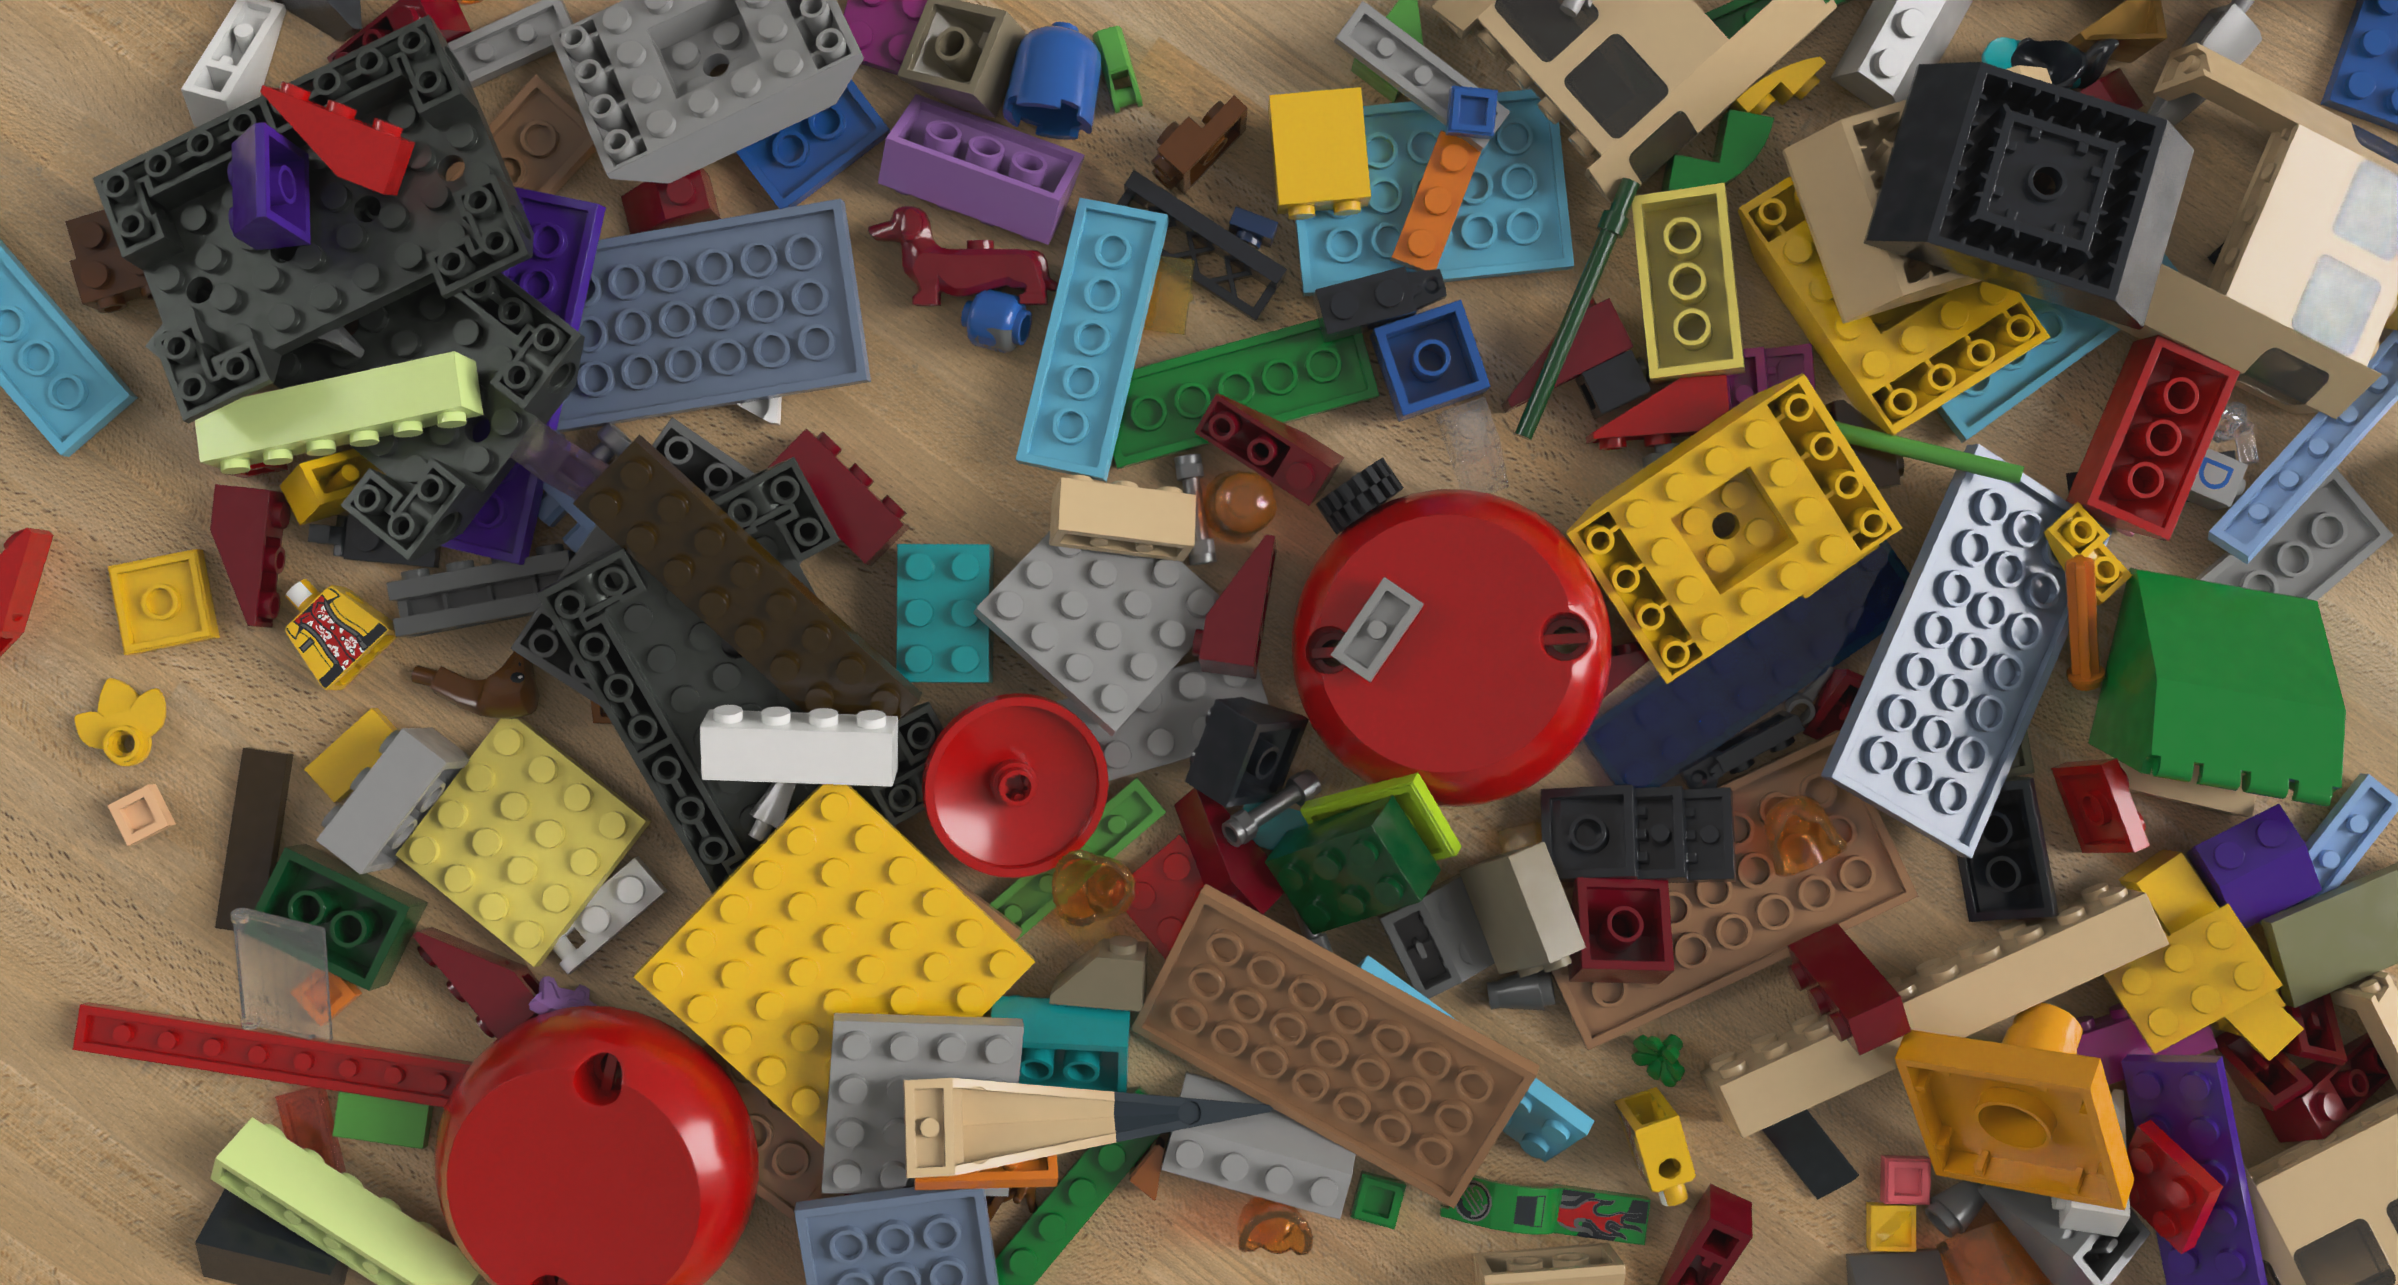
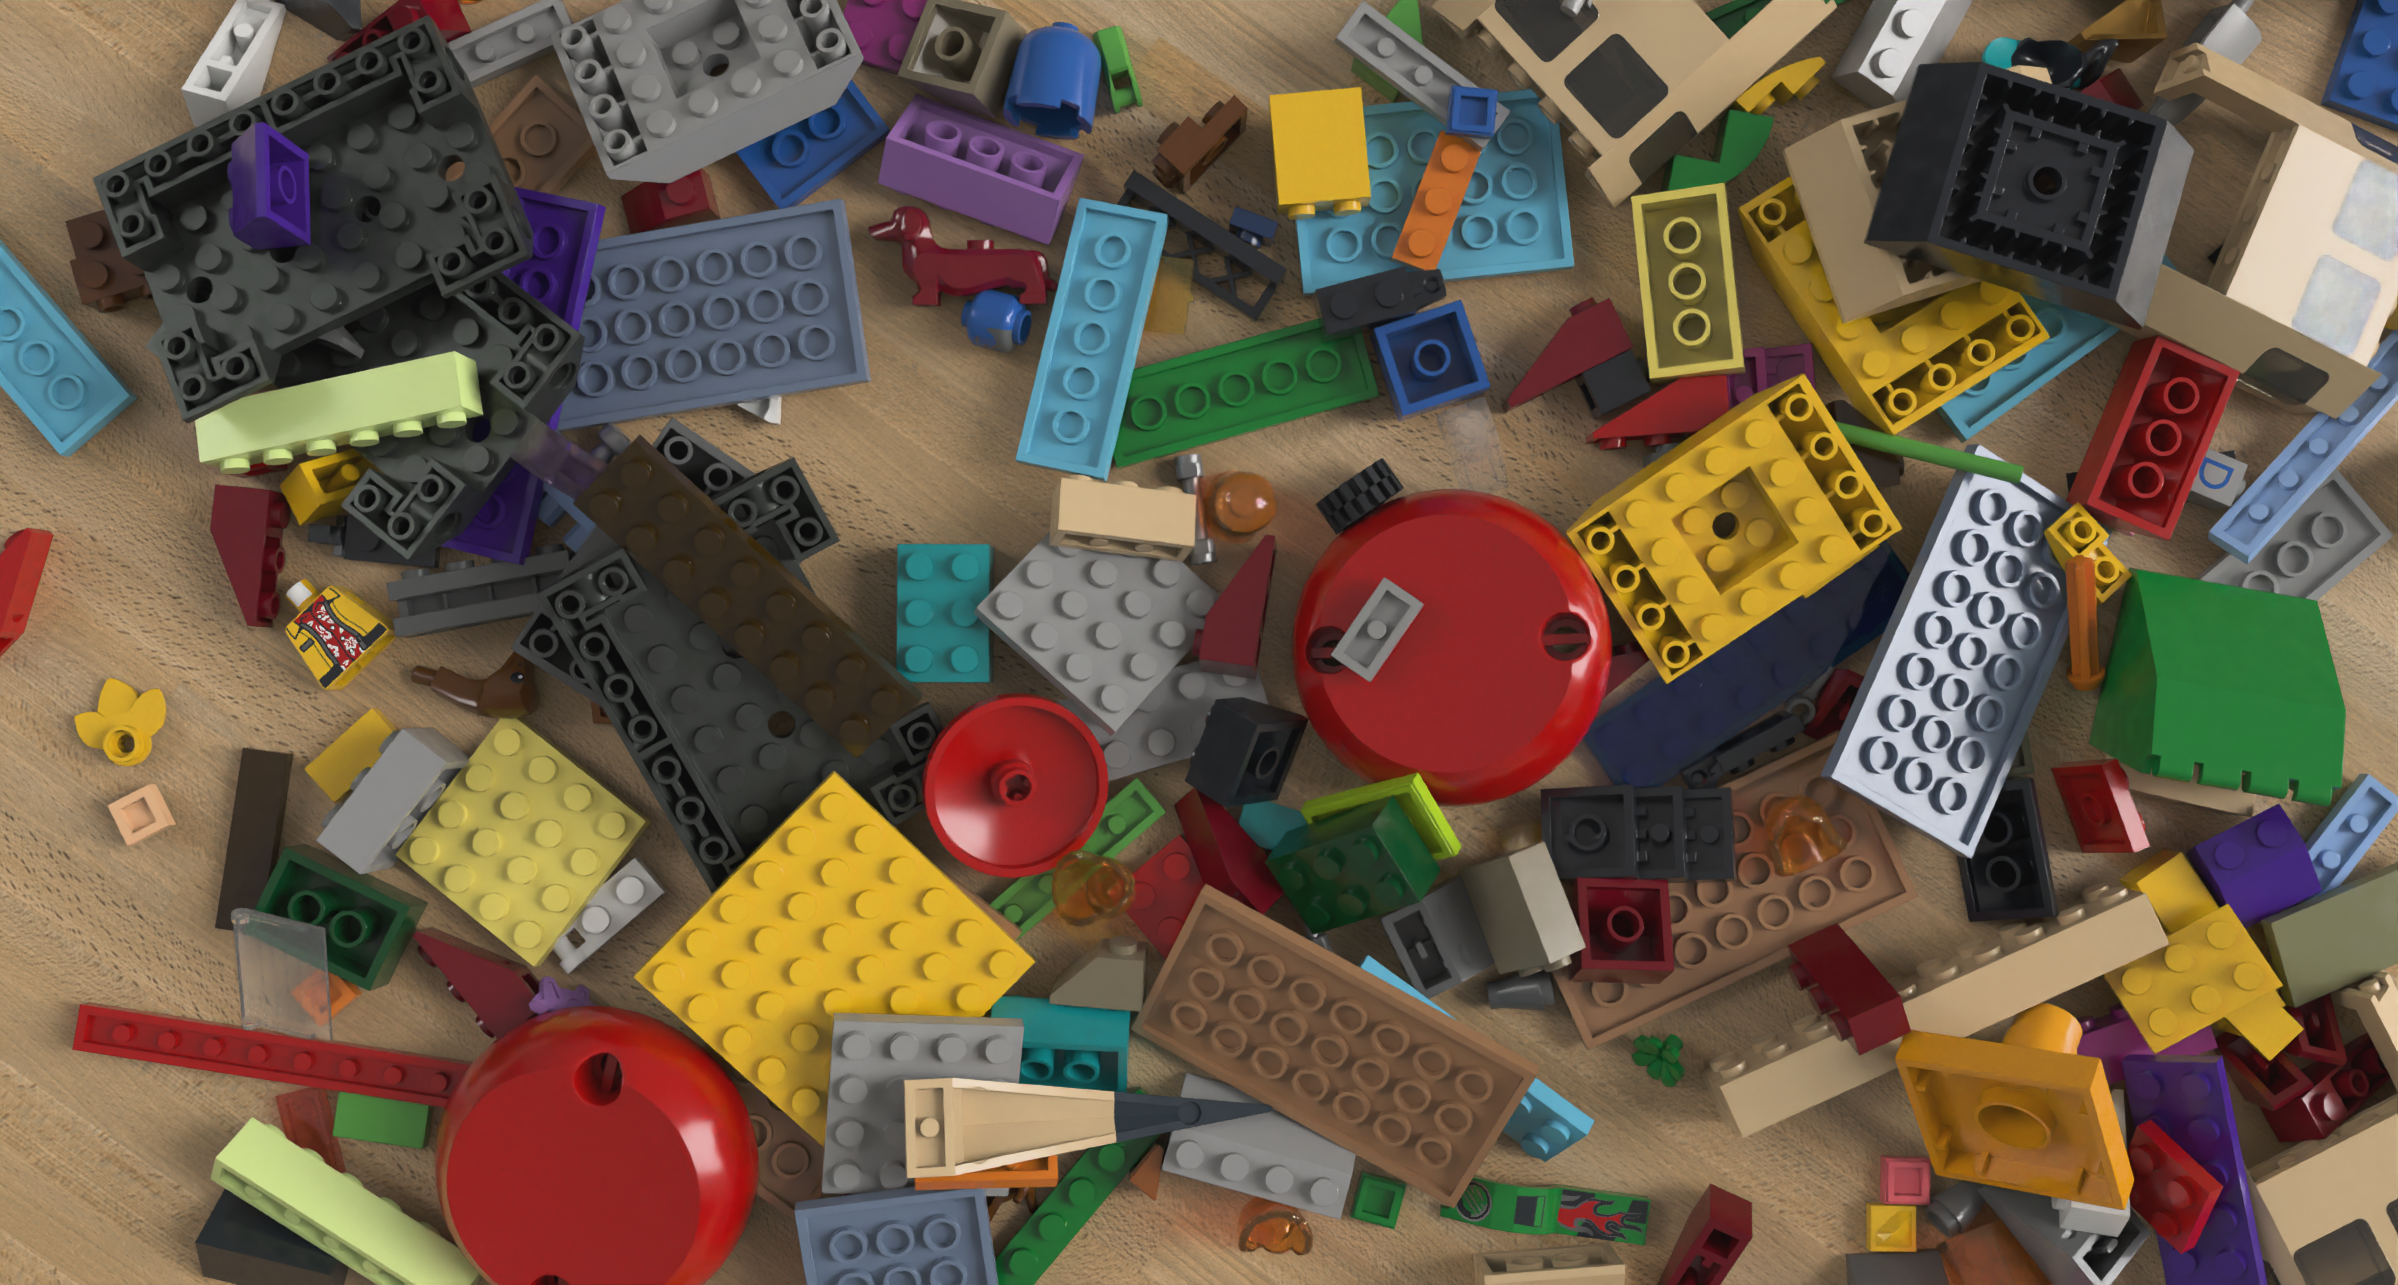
(163, 602): yellow tile -> none
(351, 148): red slope -> none
(771, 809): light grey piece -> none
(799, 746): white brick -> none
(855, 512): dark red brick -> none
(1244, 826): flat silver bar -> none
(1270, 448): dark red slope -> none
(1611, 226): dark green bar -> none
(1657, 1144): yellow torso -> none
(1811, 1154): black slope -> none
(2235, 425): clear plate -> none

